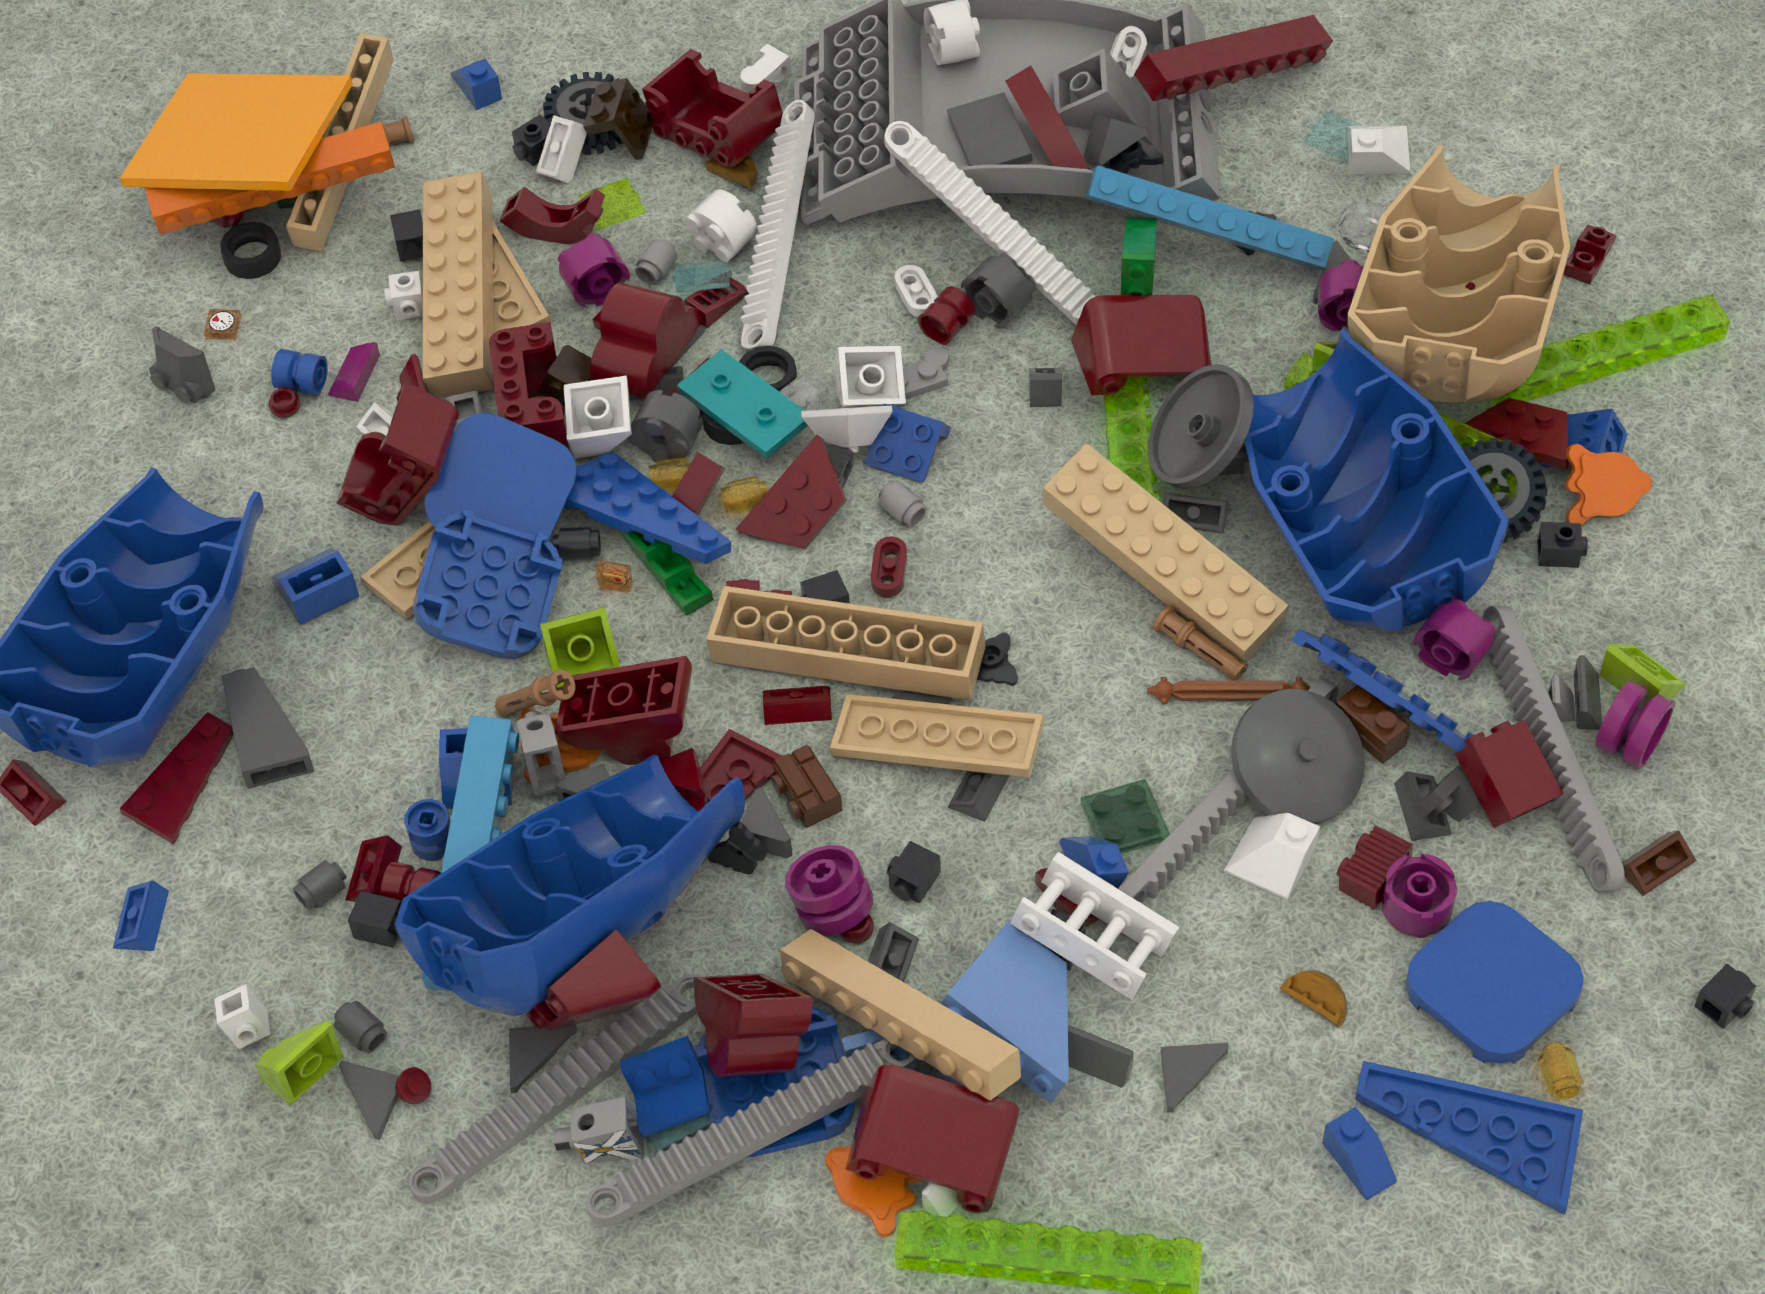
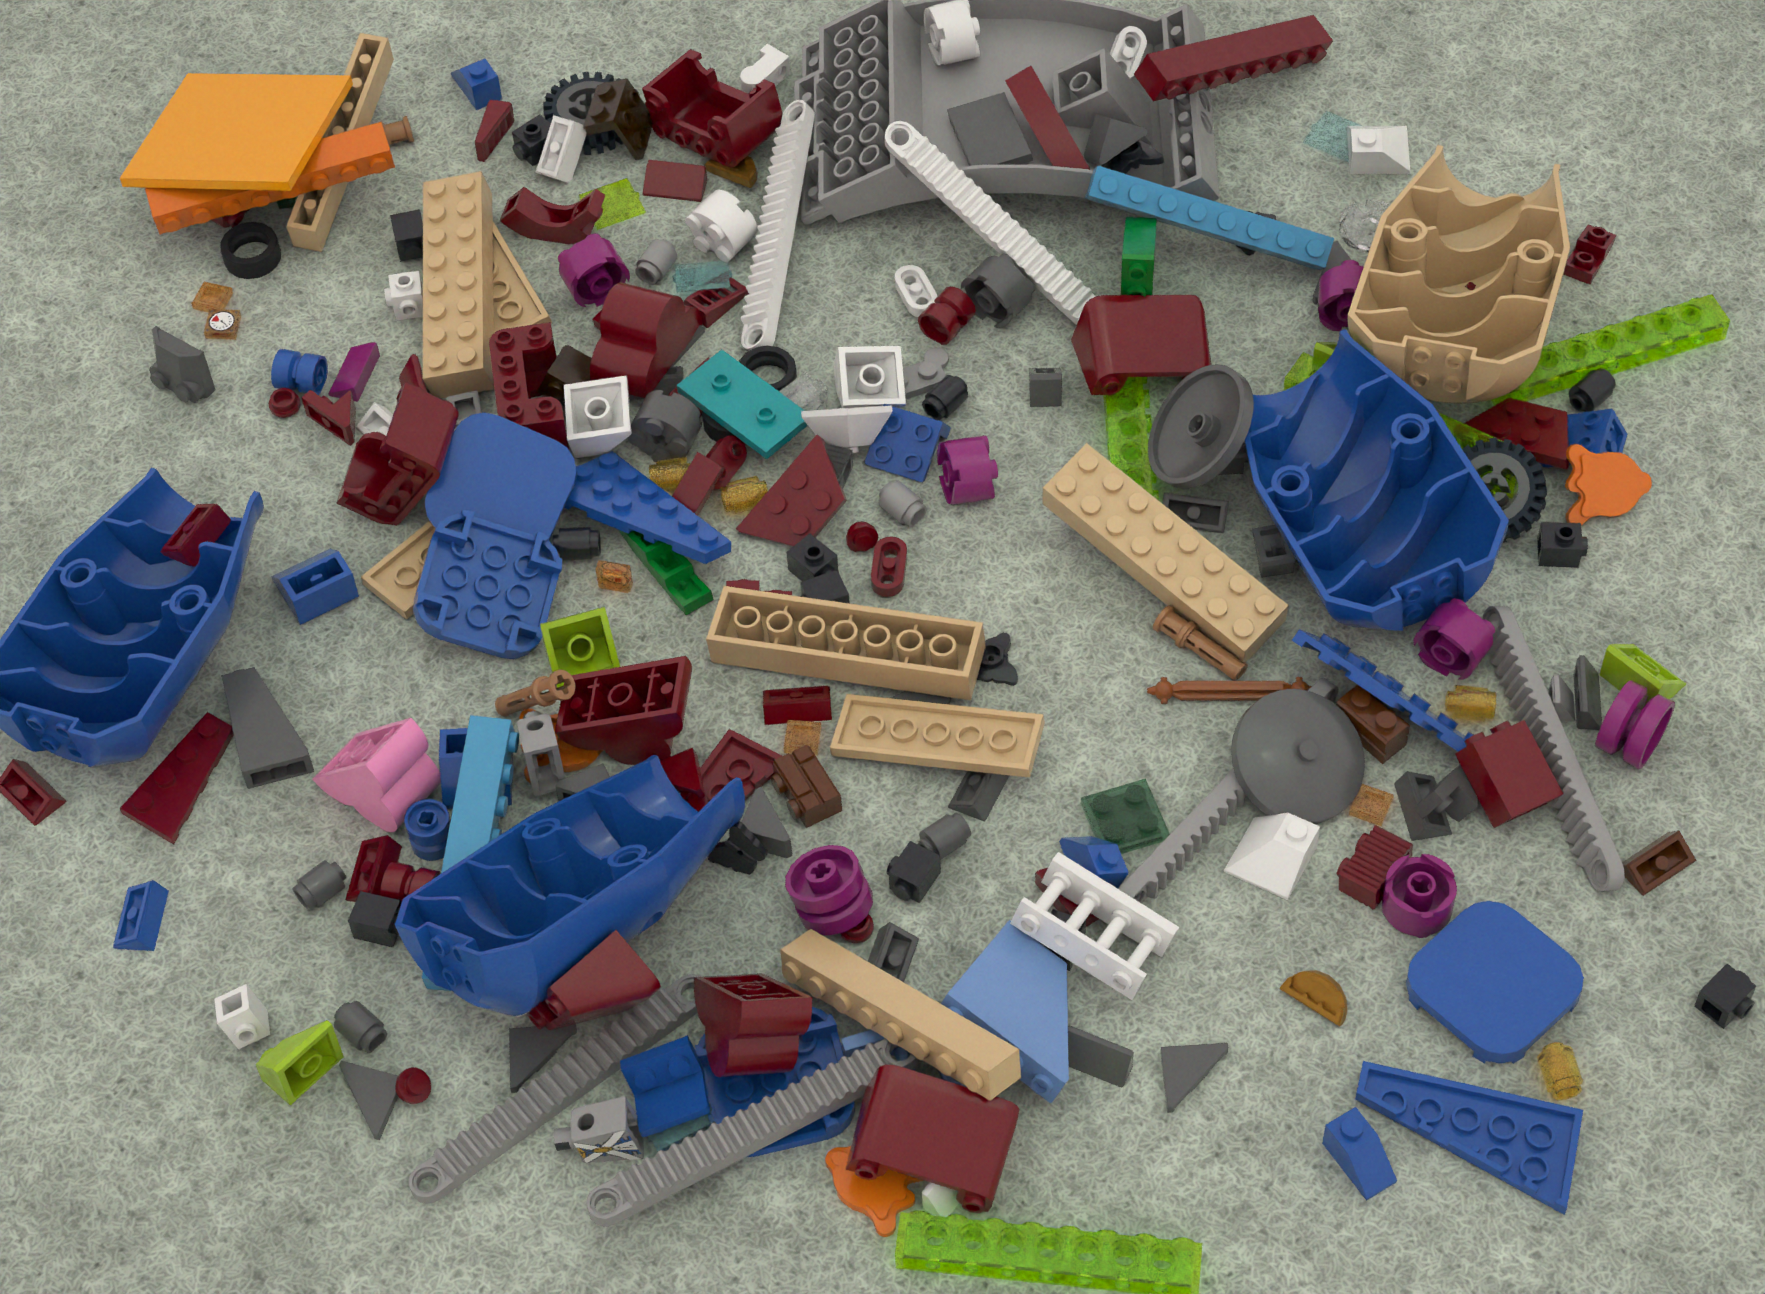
(202, 525): none -> dark red slope
(212, 297): none -> clear orange tile
(336, 417): none -> dark red slope
(382, 773): none -> bright pink brick
(493, 127): none -> dark red slope
(675, 180): none -> dark red slope
(723, 455): none -> dark red plate
(801, 734): none -> clear orange tile
(811, 559): none -> black brick
(861, 536): none -> dark red plate
(945, 397): none -> black brick
(945, 835): none -> dark grey brick
(966, 470): none -> magenta brick
(1272, 552): none -> dark grey slope
(1371, 805): none -> clear orange tile
(1471, 703): none -> clear yellow brick
(1591, 390): none -> black brick

